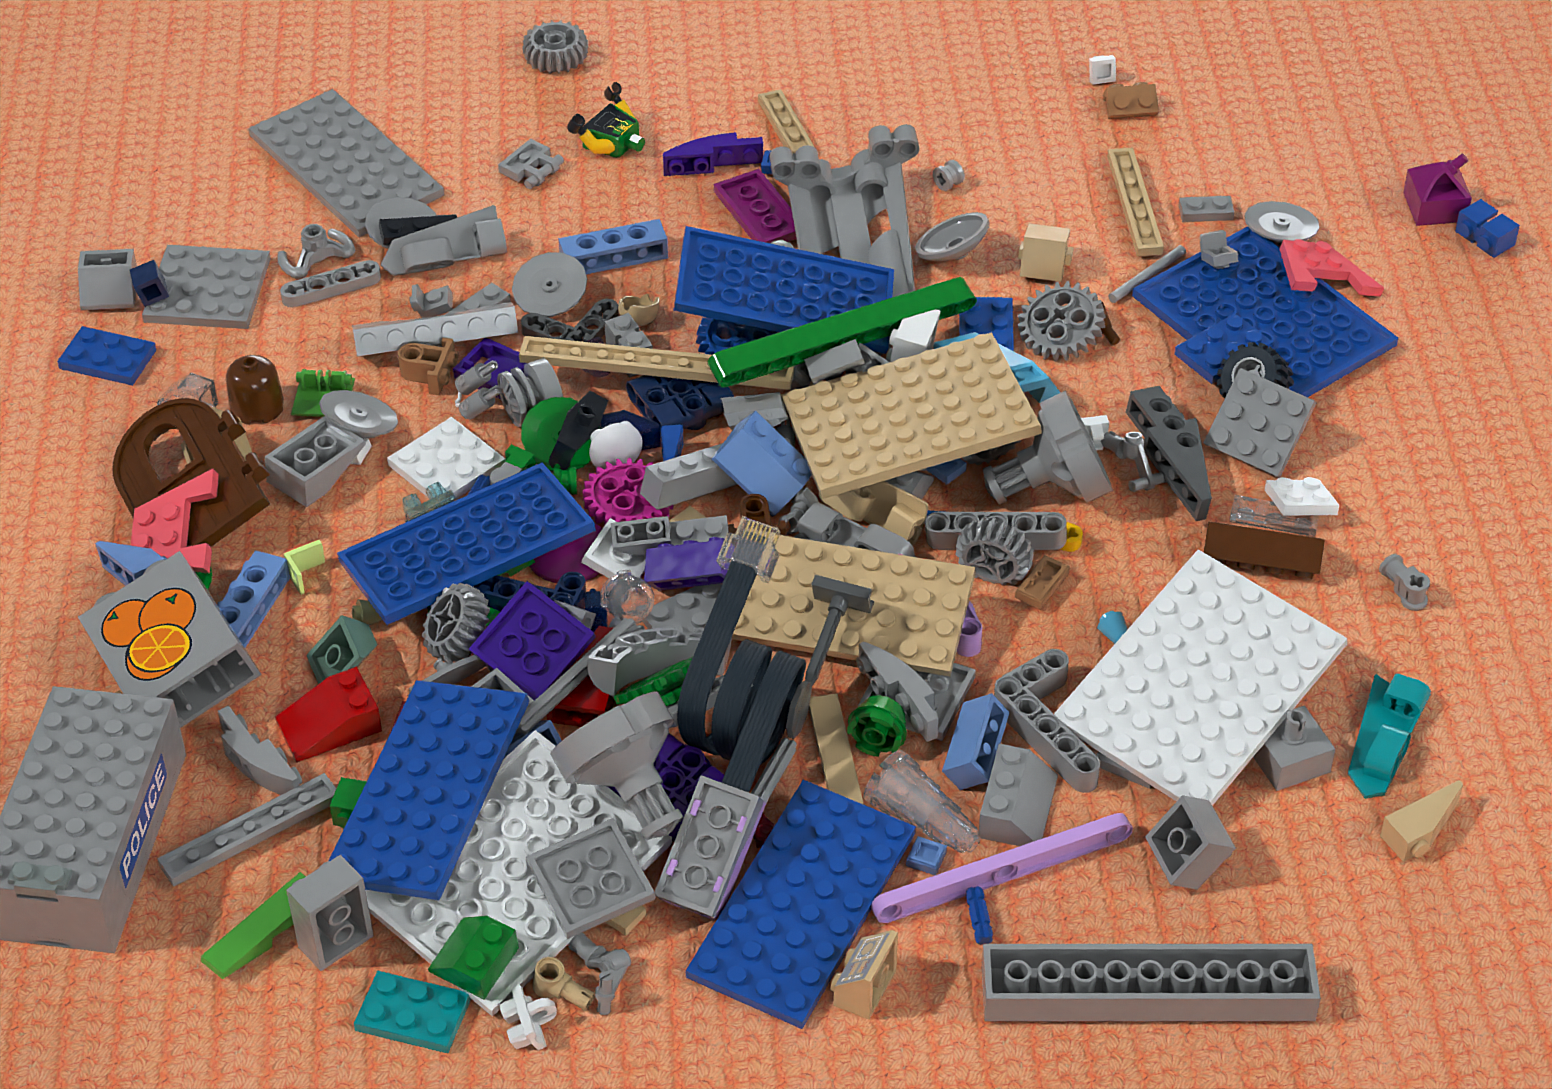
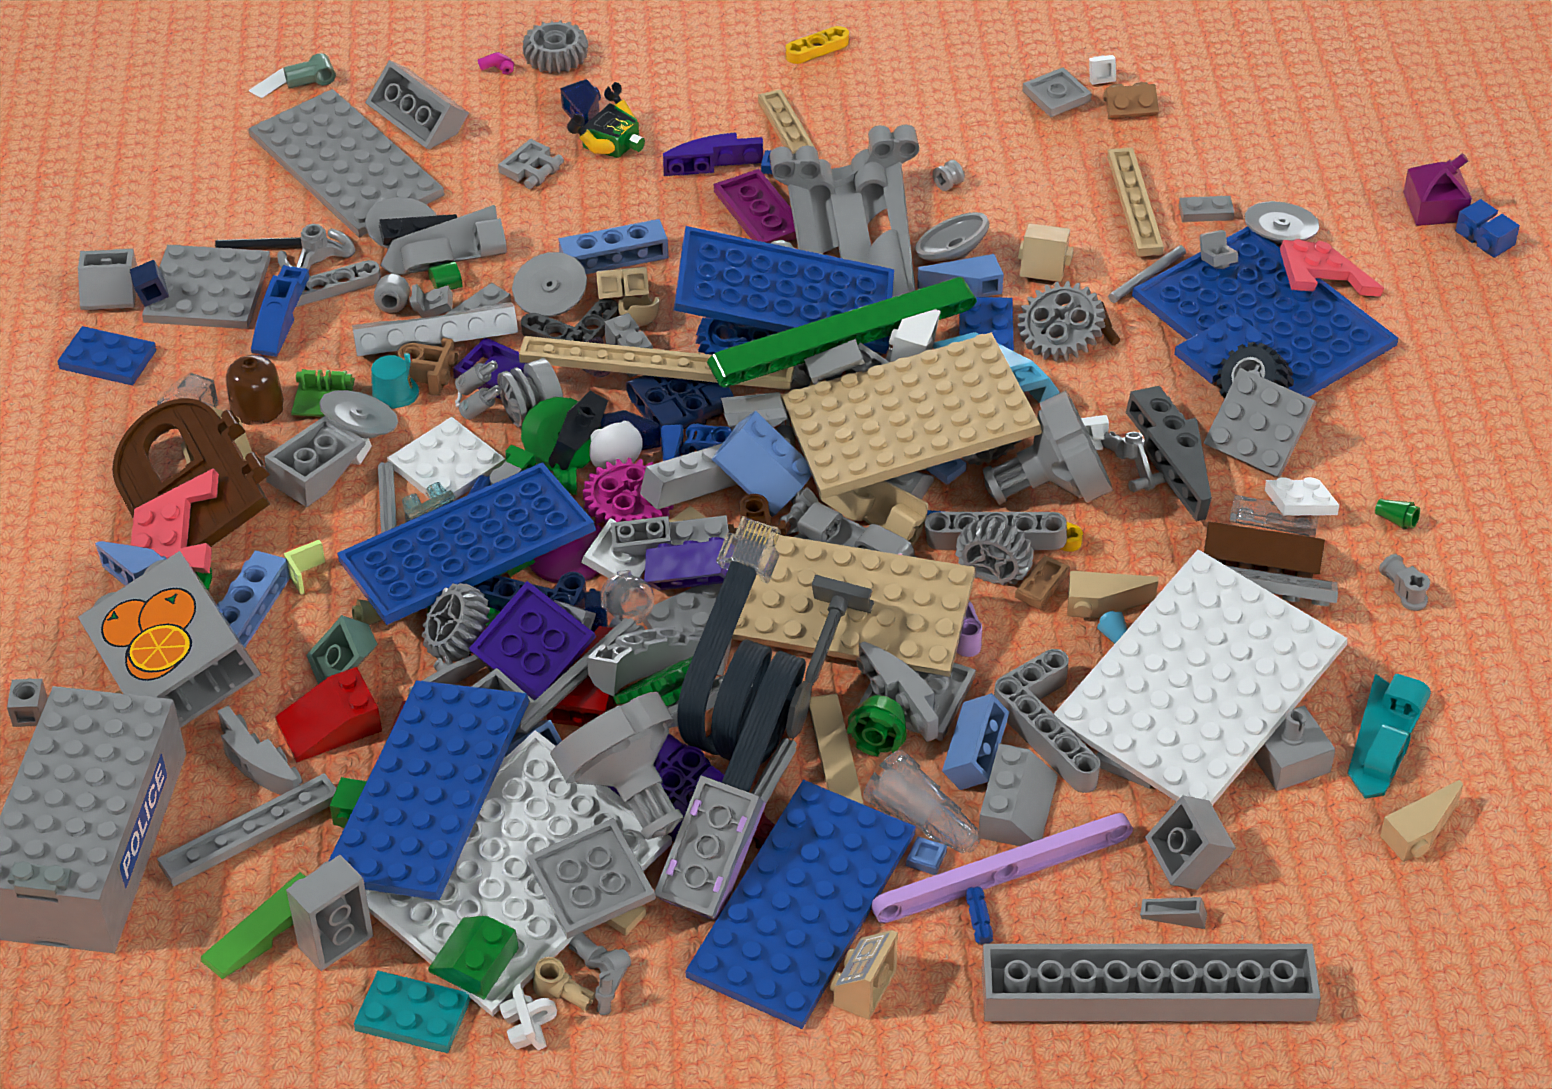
(26, 701): none -> light grey brick
(261, 243): none -> black bar
(269, 84): none -> white sticker
(277, 310): none -> blue slope
(316, 70): none -> sand green piece
(387, 496): none -> light grey axle
(391, 293): none -> light grey head
(392, 381): none -> teal hat
(415, 106): none -> light grey slope
(445, 275): none -> green brick
(497, 60): none -> dark pink arm
(581, 99): none -> clear blue slope
(622, 282): none -> tan hips
(706, 437): none -> blue piece
(804, 50): none -> yellow beam
(980, 273): none -> medium blue slope
(1057, 92): none -> light grey plate
(1098, 593): none -> tan slope
(1176, 911): none -> light grey piece
(1293, 587): none -> light grey plate
(1401, 513): none -> green cone

